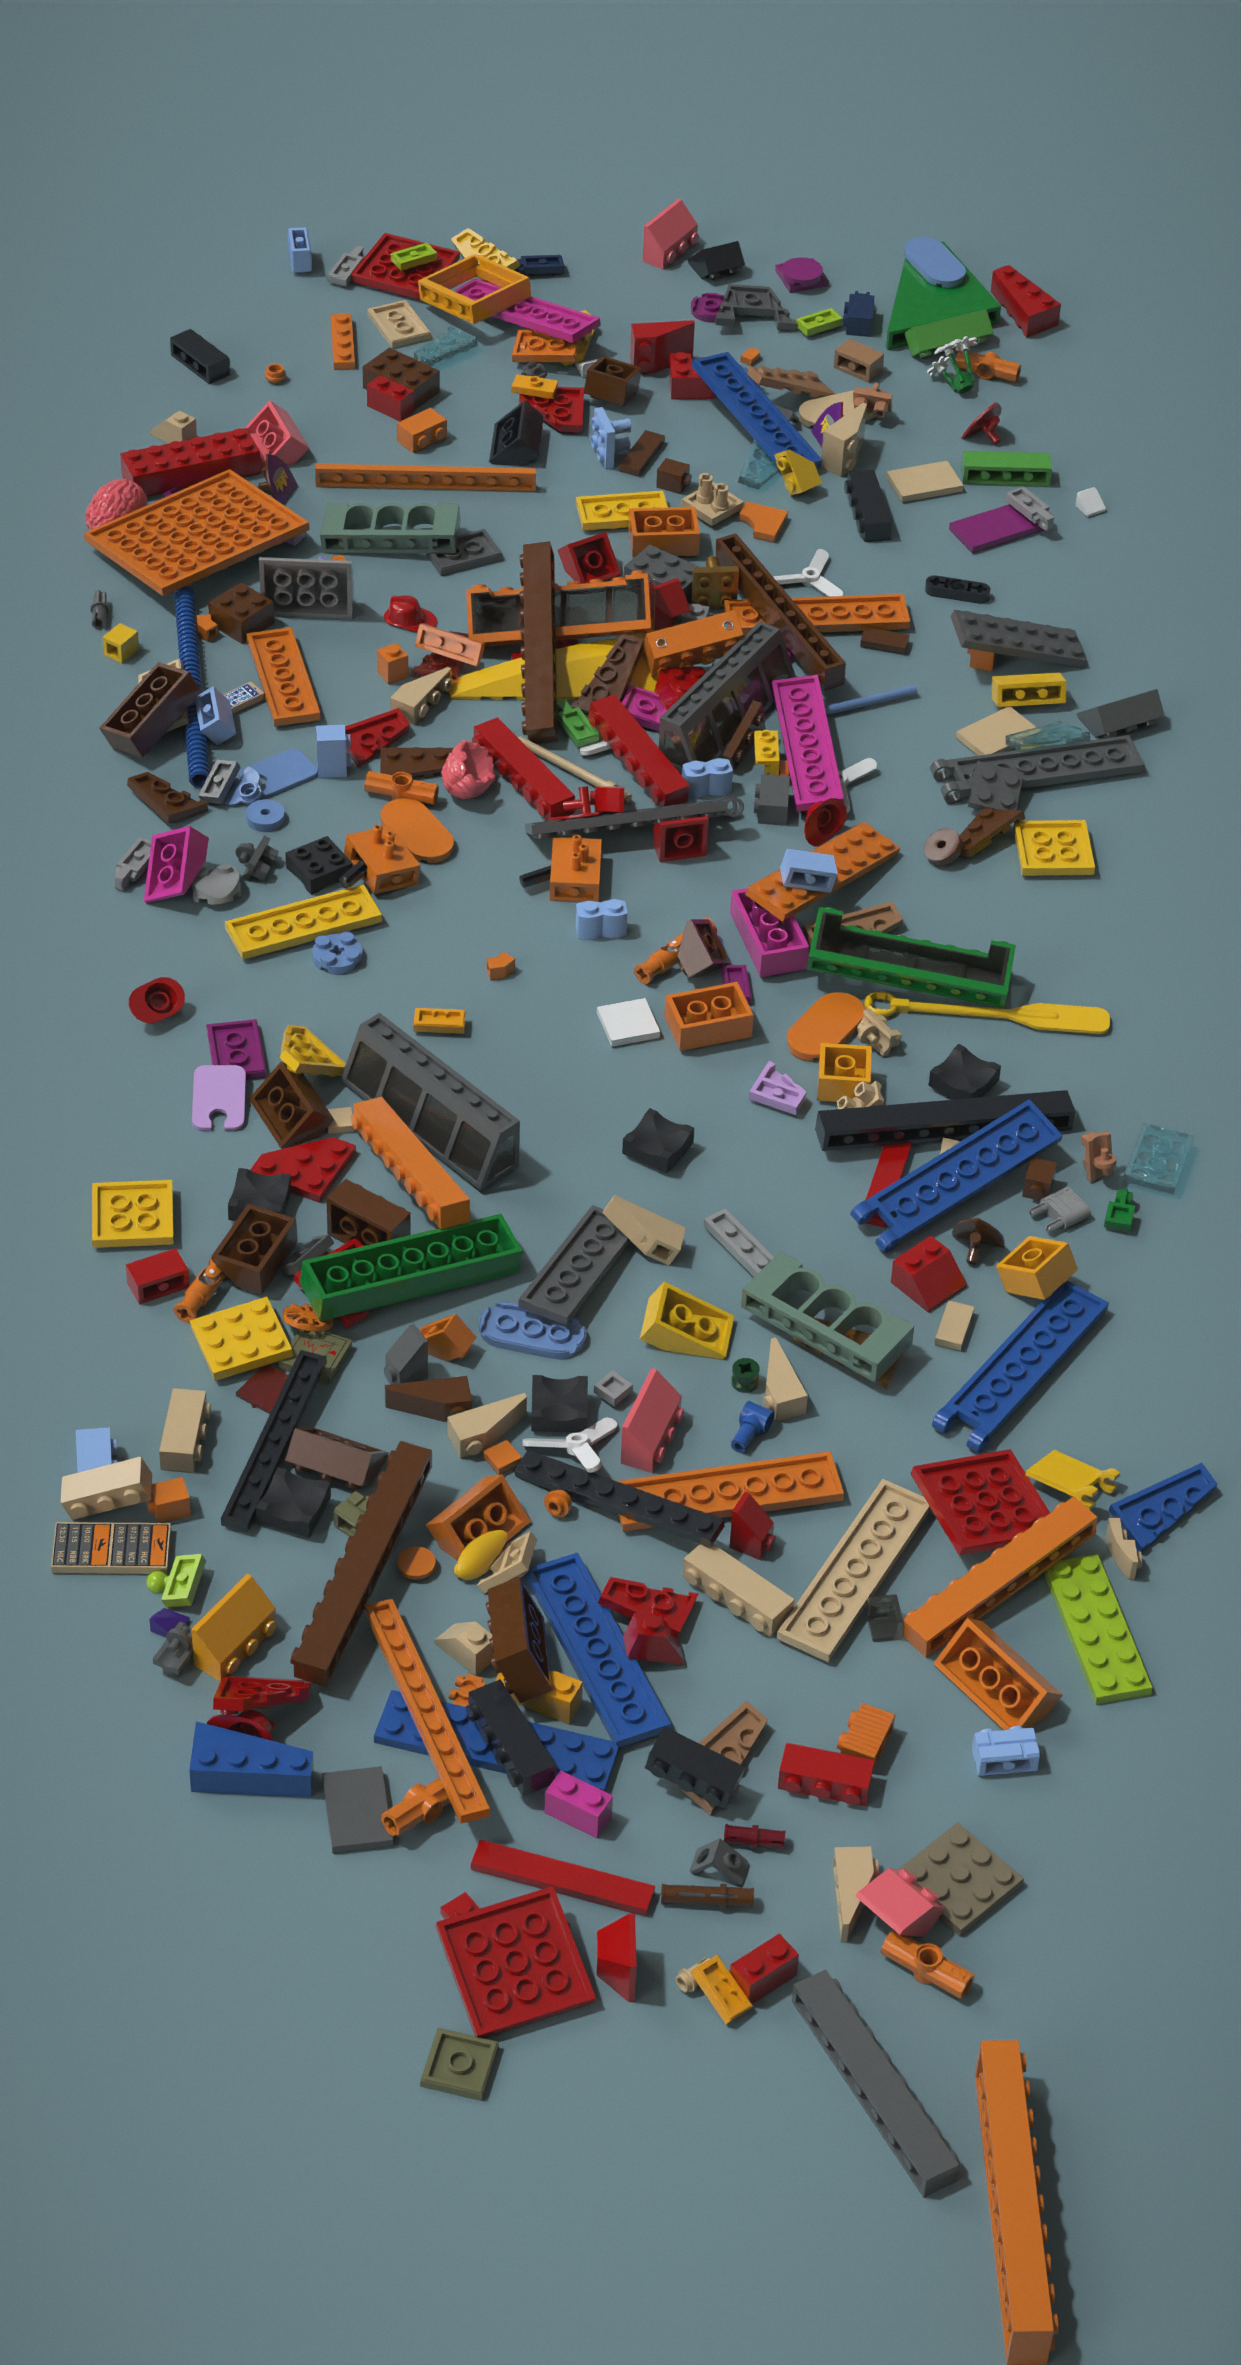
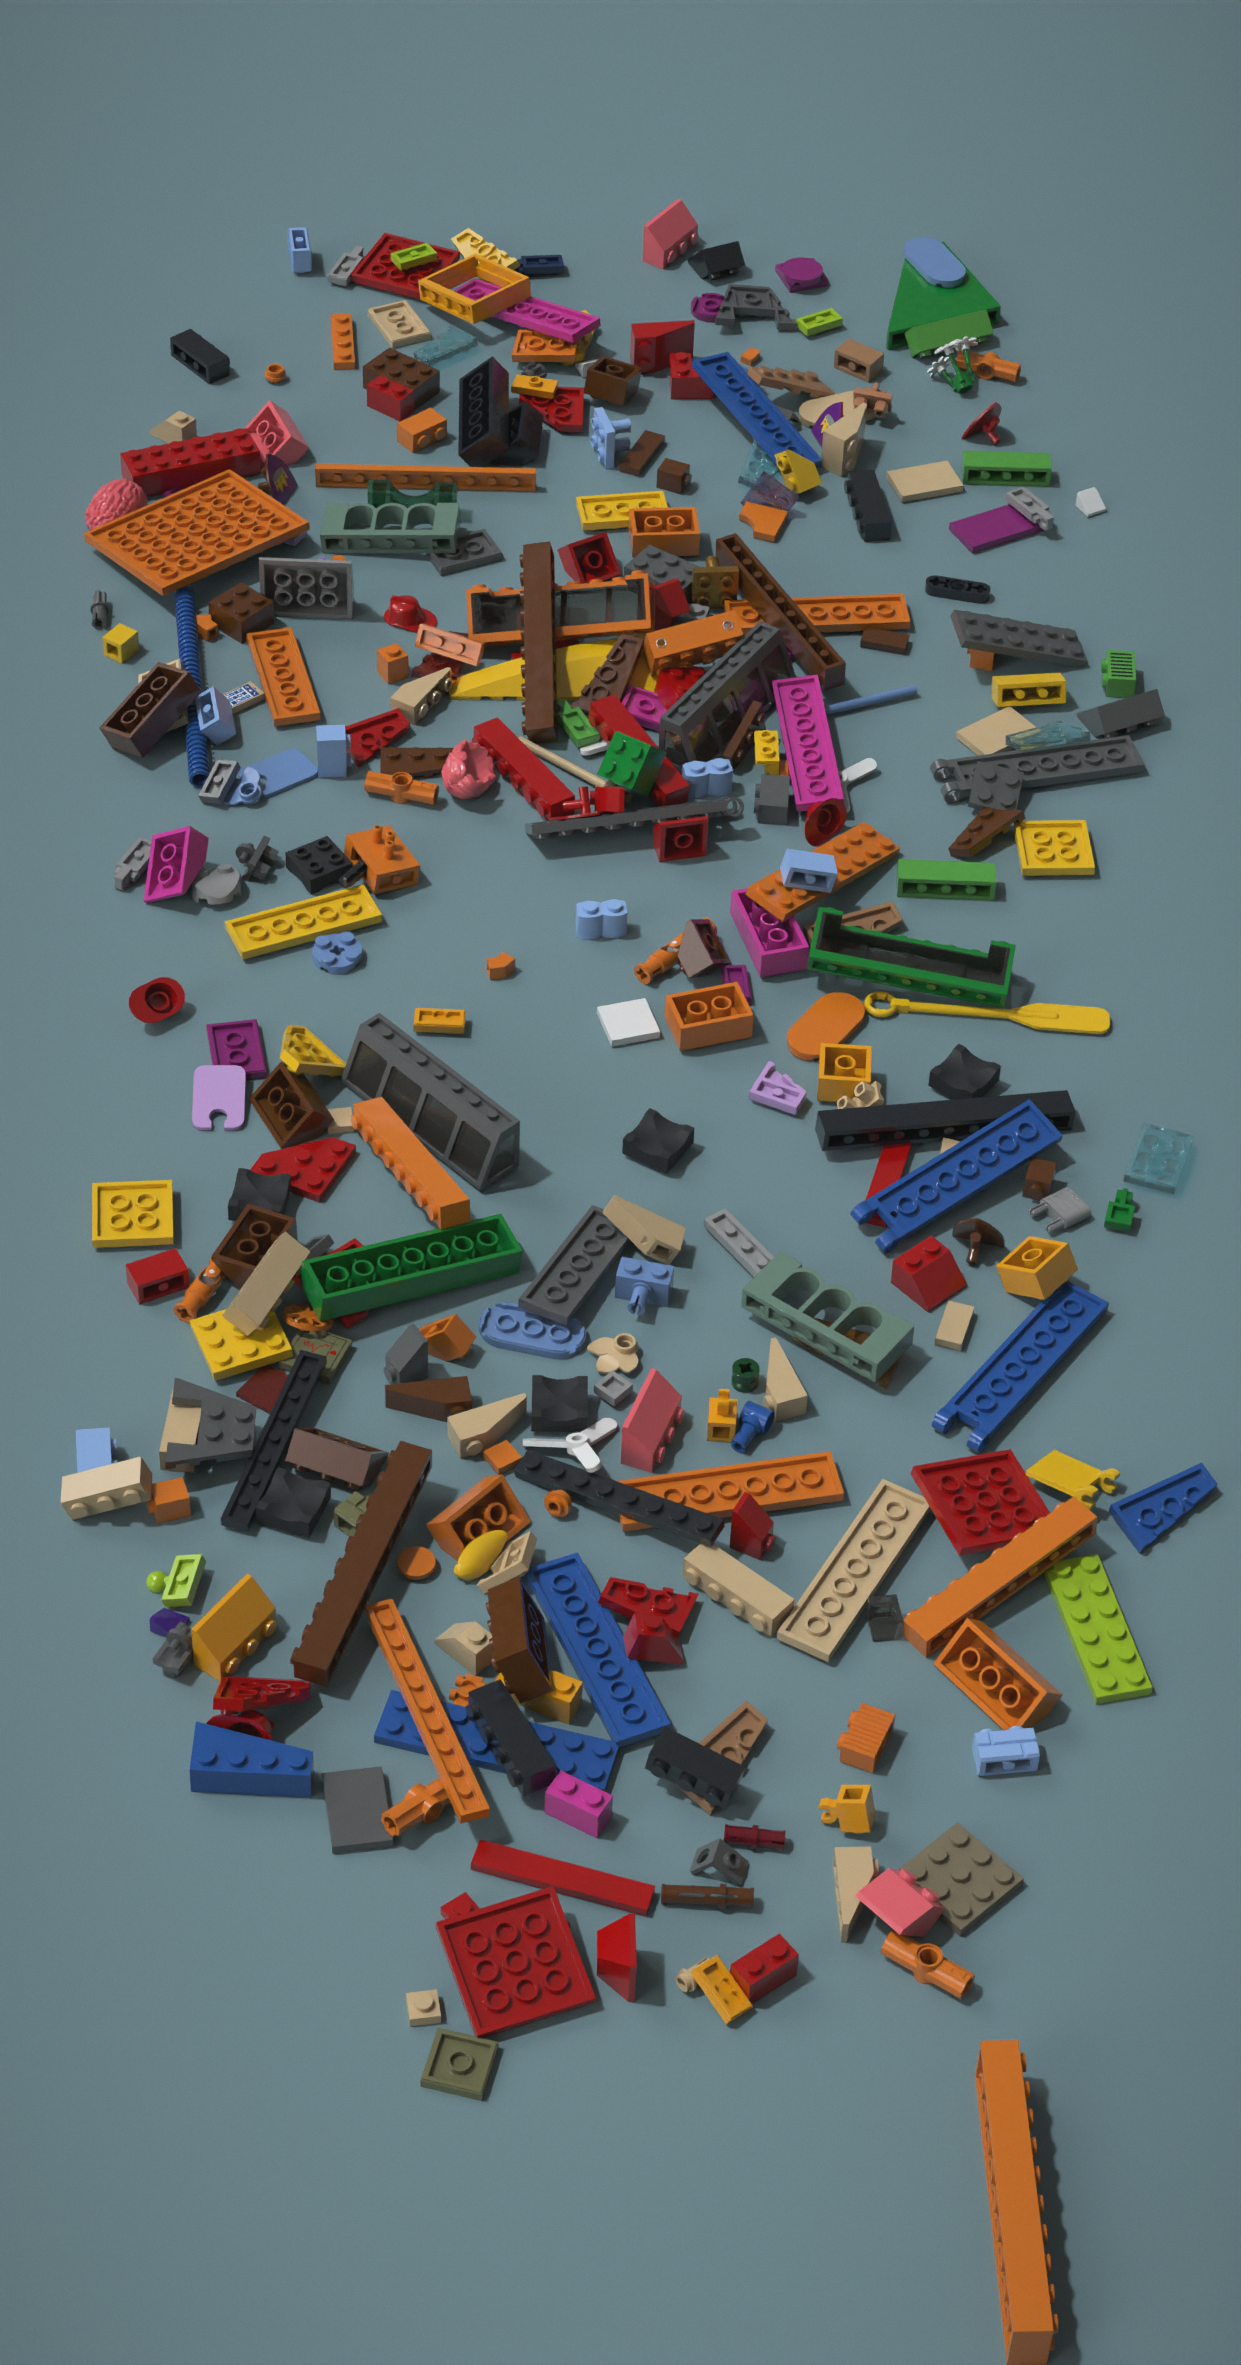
(111, 1548): tile -> none
(164, 800): reddish brown wing -> none
(224, 1427): none -> dark grey wing
(265, 815): medium blue piece -> none
(266, 1284): none -> tan brick
(364, 1216): reddish brown brick -> none
(384, 492): none -> clear green arch
(418, 830): orange tile -> none
(423, 2007): none -> tan plate
(484, 414): none -> black brick
(573, 870): orange piece -> none
(615, 1353): none -> tan plate
(631, 763): none -> green brick
(643, 1283): none -> medium blue brick
(686, 1324): yellow slope -> none
(712, 500): tan plate -> none
(722, 1417): none -> light orange brick
(770, 493): none -> clear purple wing
(811, 576): white piece -> none
(825, 1774): red brick -> none
(853, 1809): none -> light orange brick
(859, 314): dark blue brick -> none
(874, 1030): tan hips -> none
(875, 2083): dark grey brick -> none
(943, 847): piece -> none
(946, 879): none -> bright green brick
(1025, 301): red wedge -> none
(1098, 1155): nougat hips -> none
(1119, 673): none -> bright green brick
(1123, 1550): tan slope -> none

